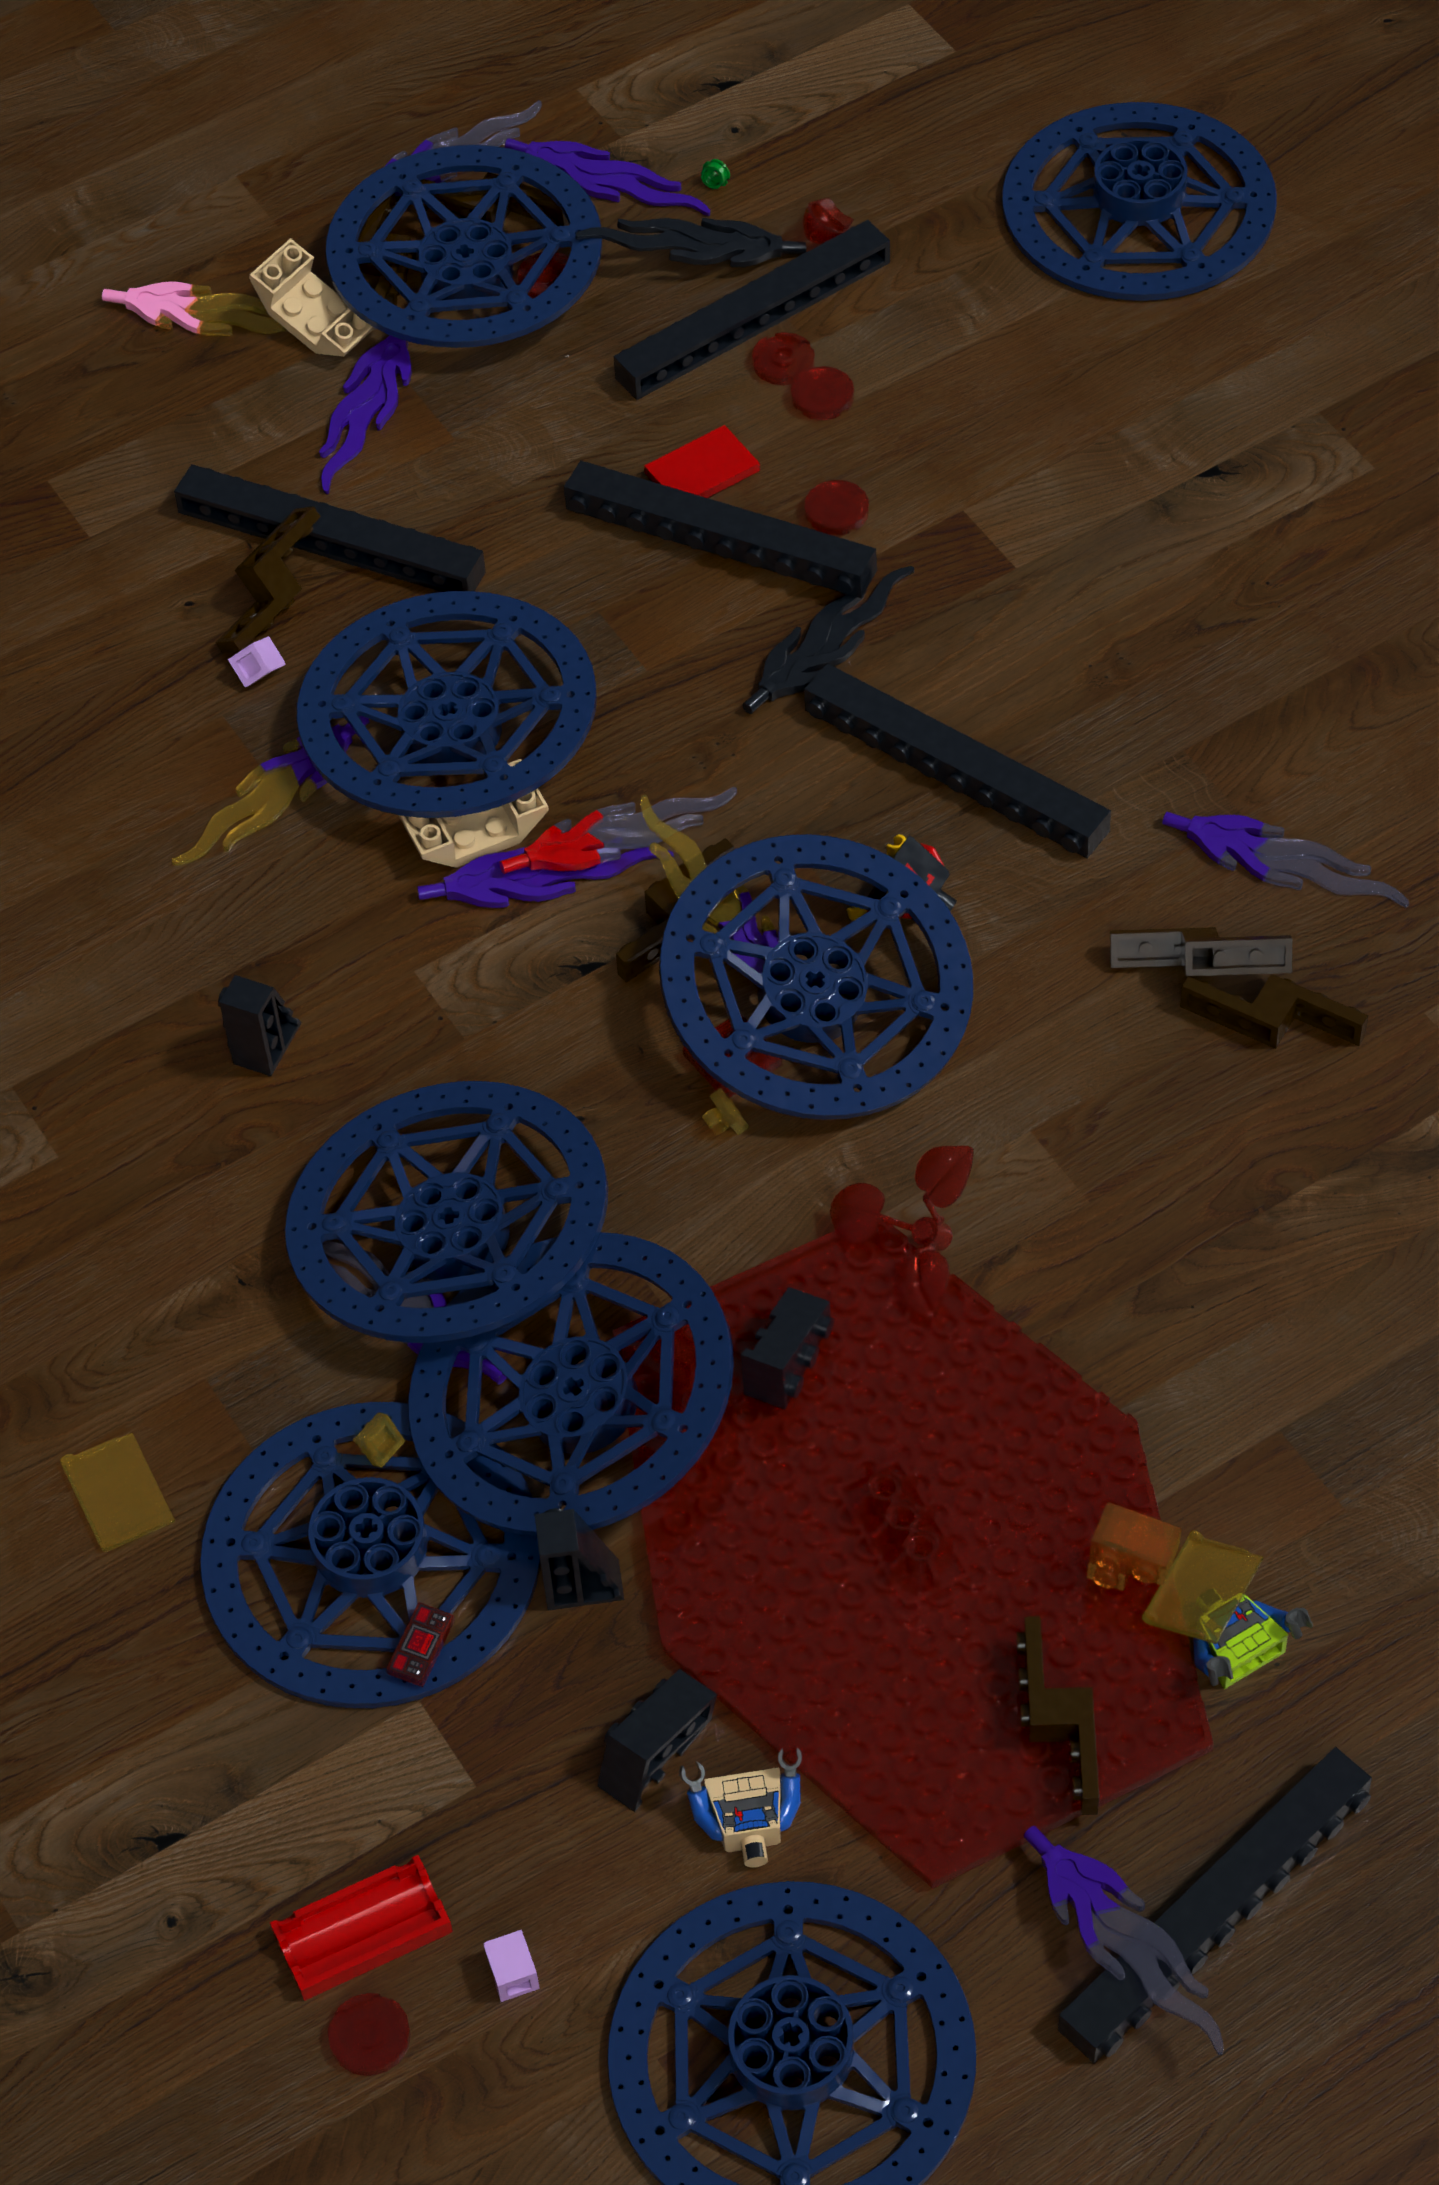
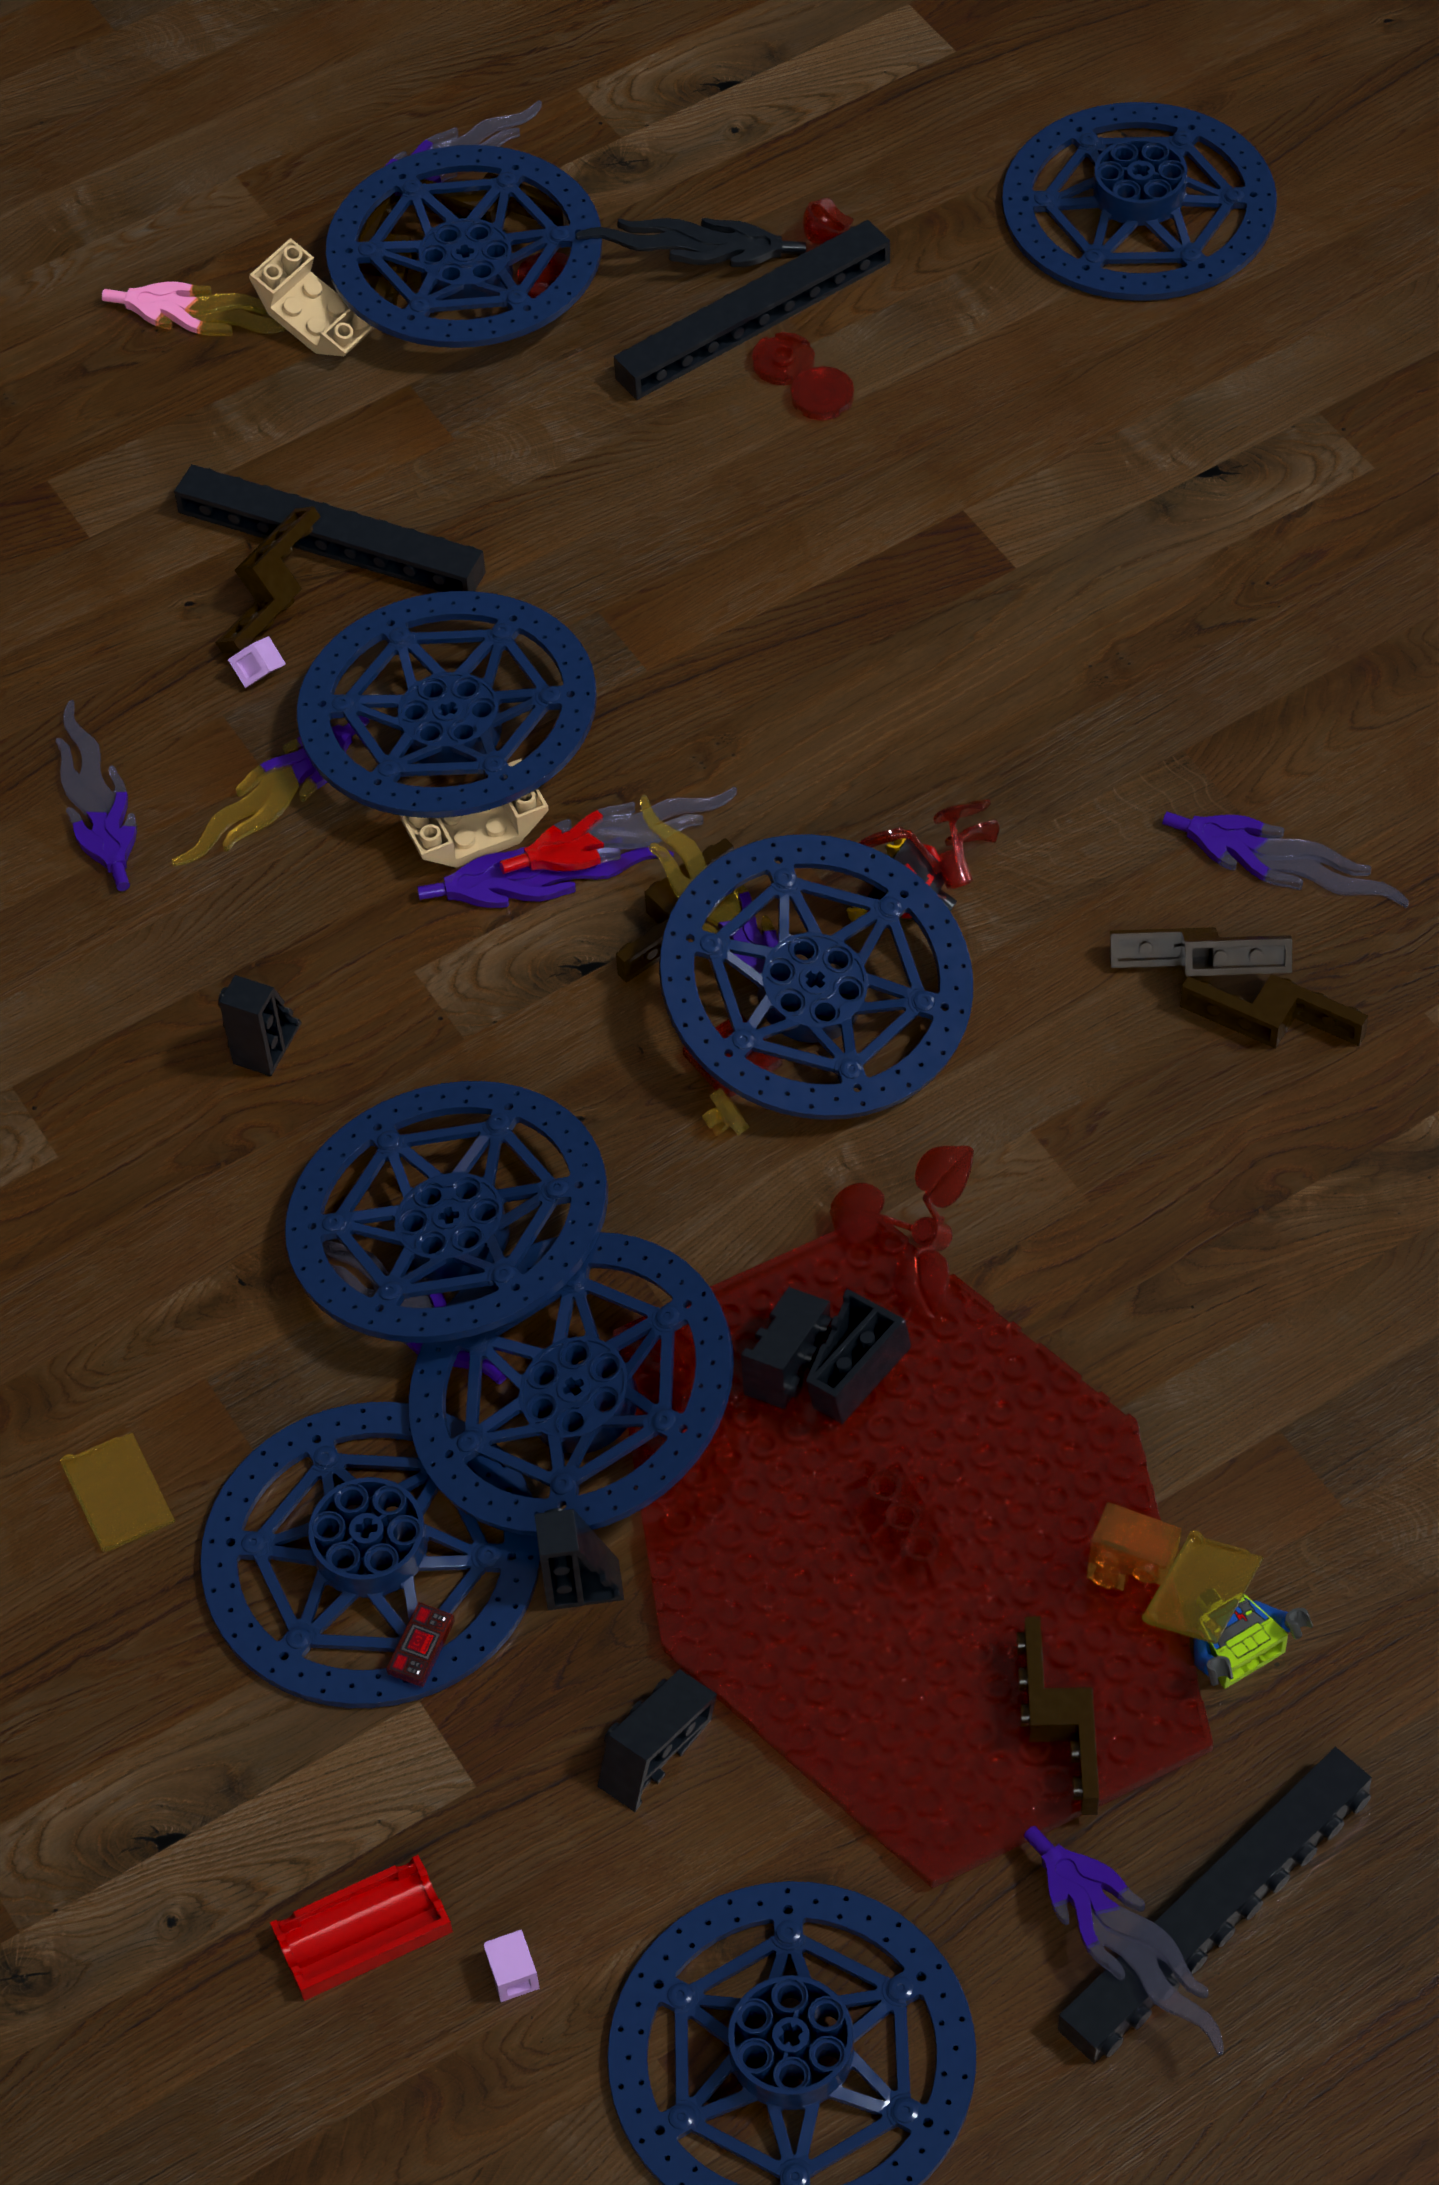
(108, 840): none -> piece
(360, 406): dark purple piece -> none
(369, 2034): clear red tile -> none
(379, 1440): clear yellow tile -> none
(603, 176): dark purple piece -> none
(705, 464): red tile -> none
(711, 178): green plate -> none
(721, 529): black brick -> none
(746, 1808): torso -> none
(791, 673): black piece -> none
(836, 507): clear red tile -> none
(856, 1356): none -> black wedge
(953, 862): none -> clear red plant
(957, 761): black brick -> none

